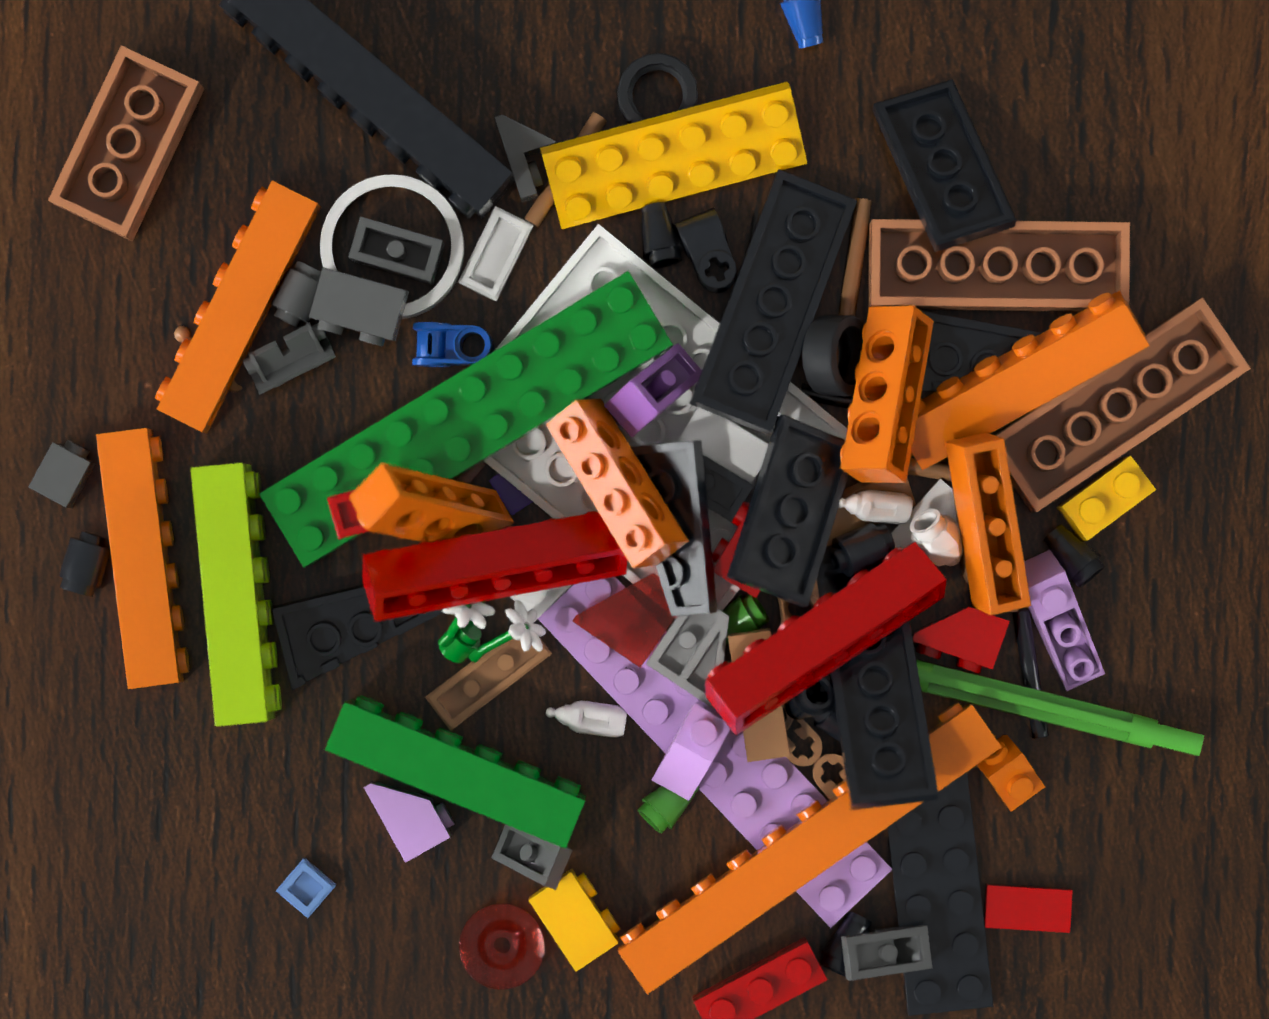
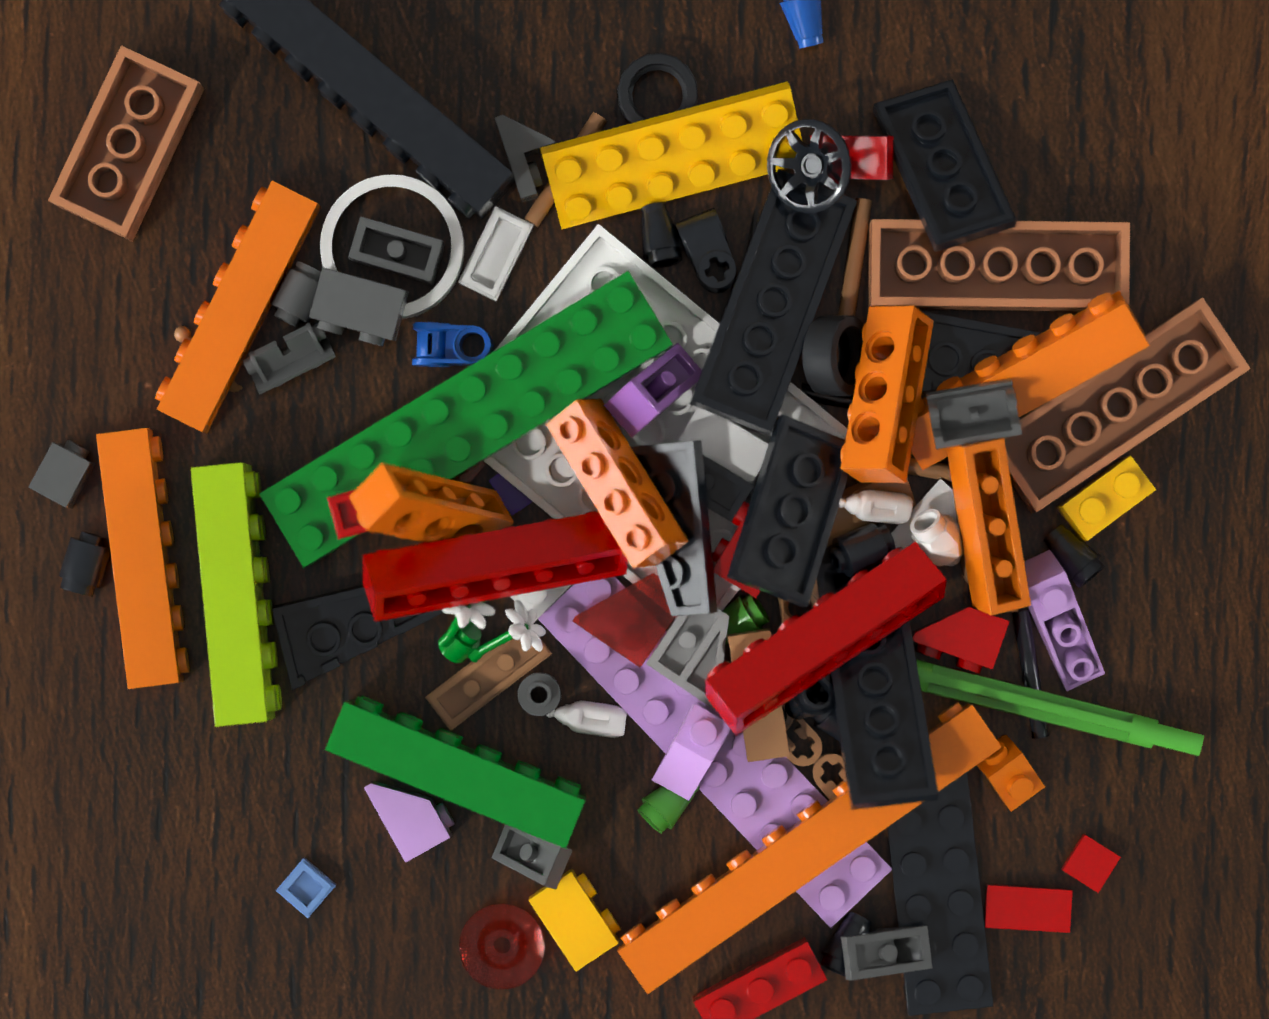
(553, 693): none -> dark grey brick
(813, 165): none -> black wheel
(869, 156): none -> red tile
(973, 413): none -> dark grey hinge
(1090, 863): none -> red tile

